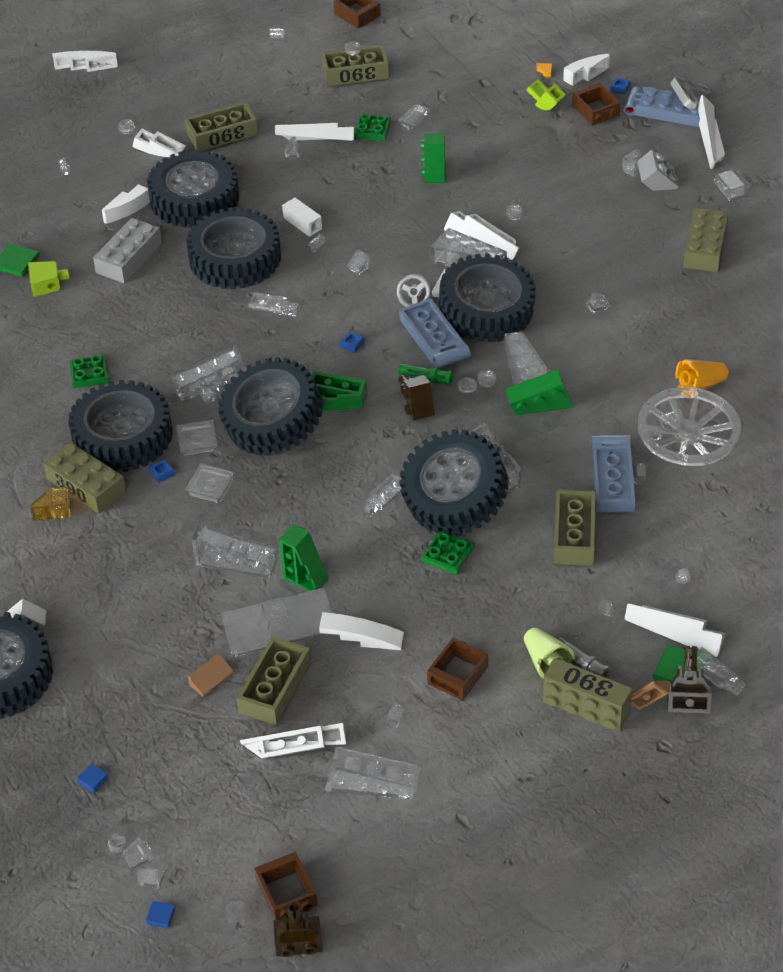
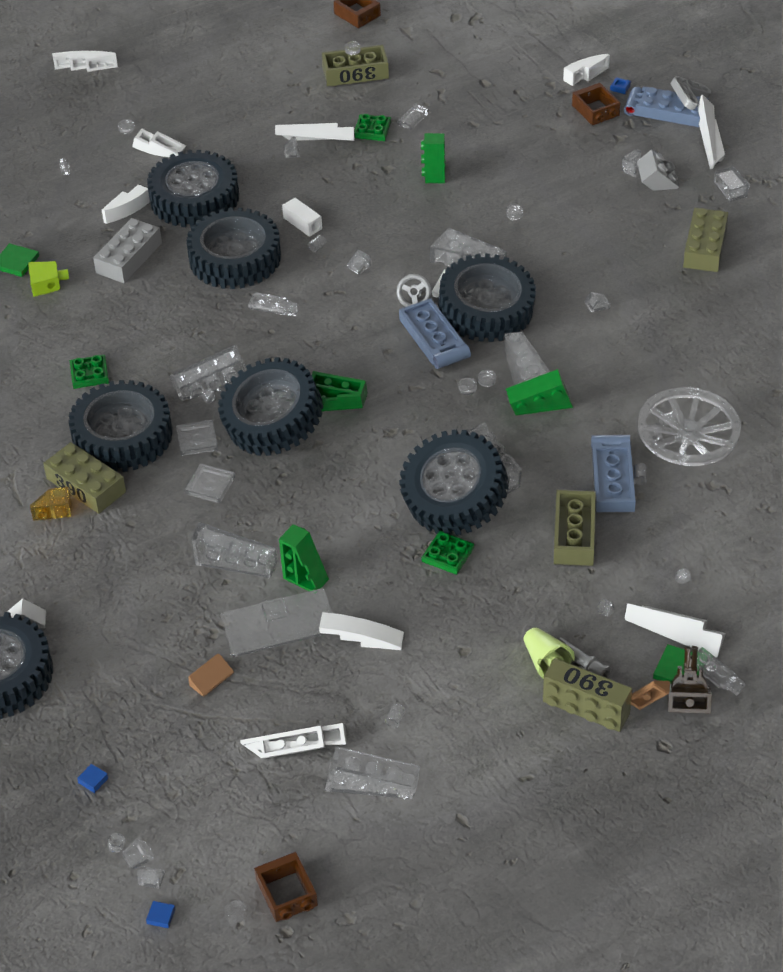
(161, 471): blue tile -> none
(221, 126): olive brick -> none
(273, 680): olive brick -> none
(277, 33): clear hinge -> none
(297, 933): dark brown brick -> none
(352, 342): blue tile -> none
(383, 494): clear hinge -> none
(418, 396): dark brown brick -> none
(434, 377): green pin -> none
(449, 684): reddish brown window -> none
(482, 230): white wedge -> none
(544, 68): light orange tile -> none
(545, 97): lime brick -> none
(700, 373): light orange cone -> none

